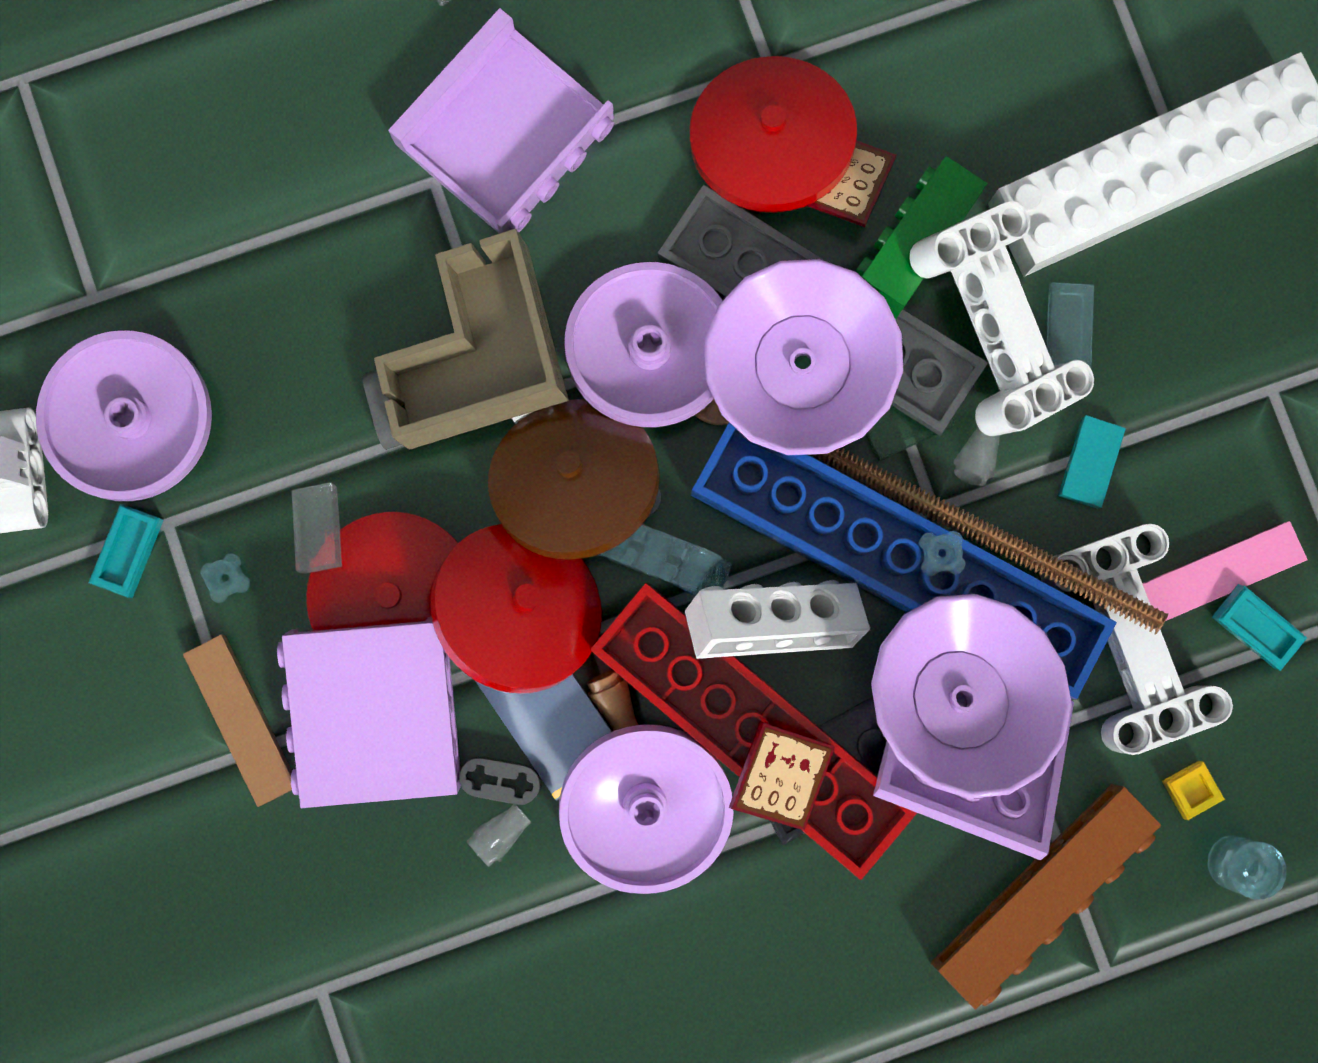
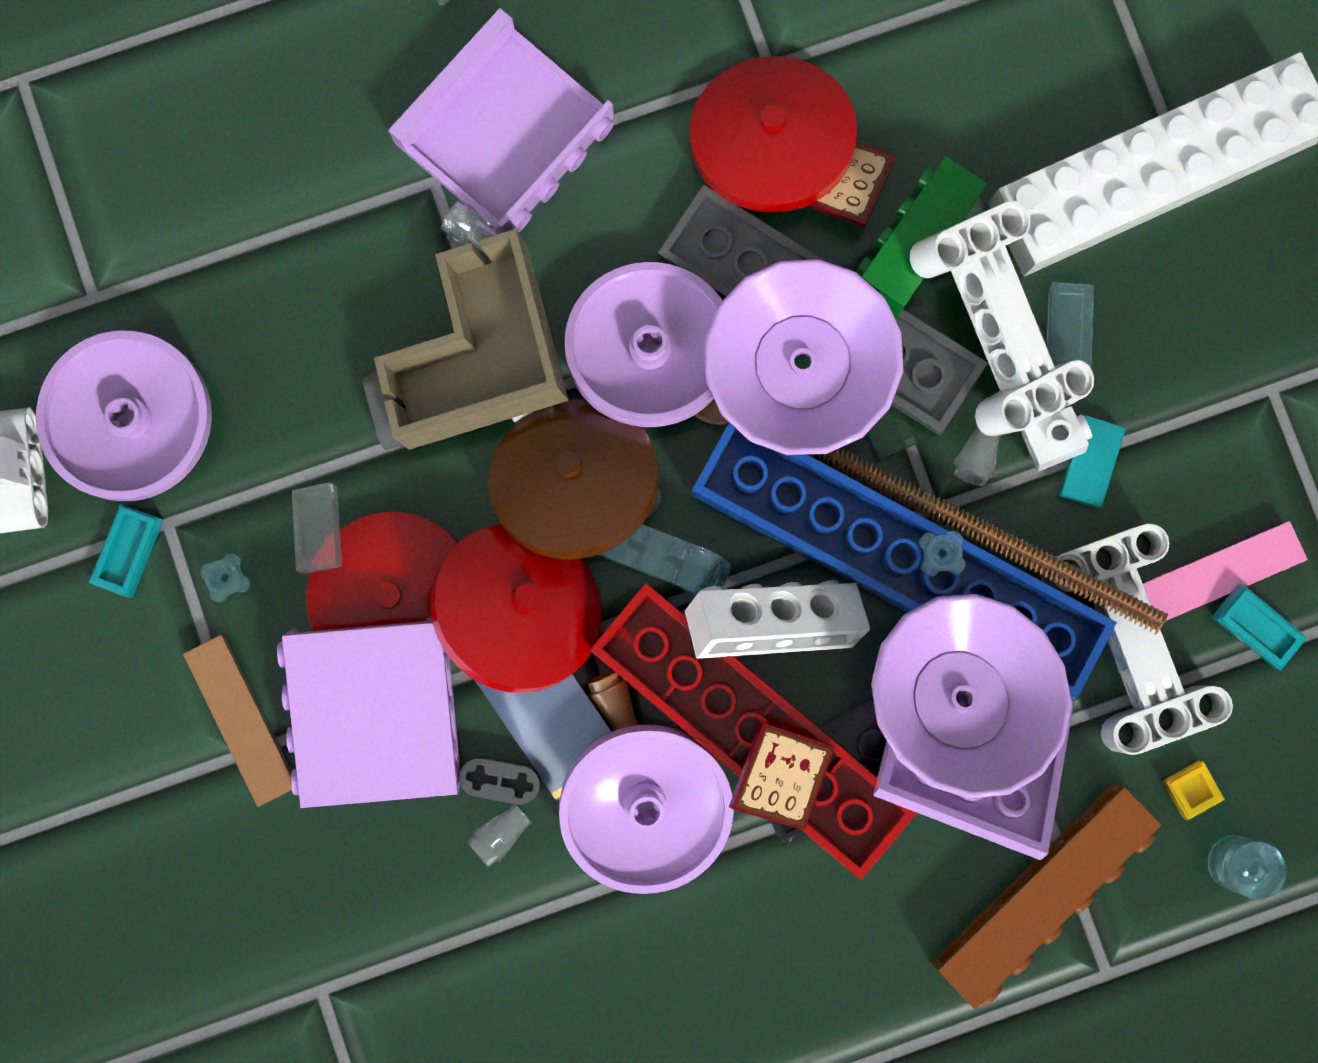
(467, 225): none -> clear cone
(1057, 438): none -> white brick

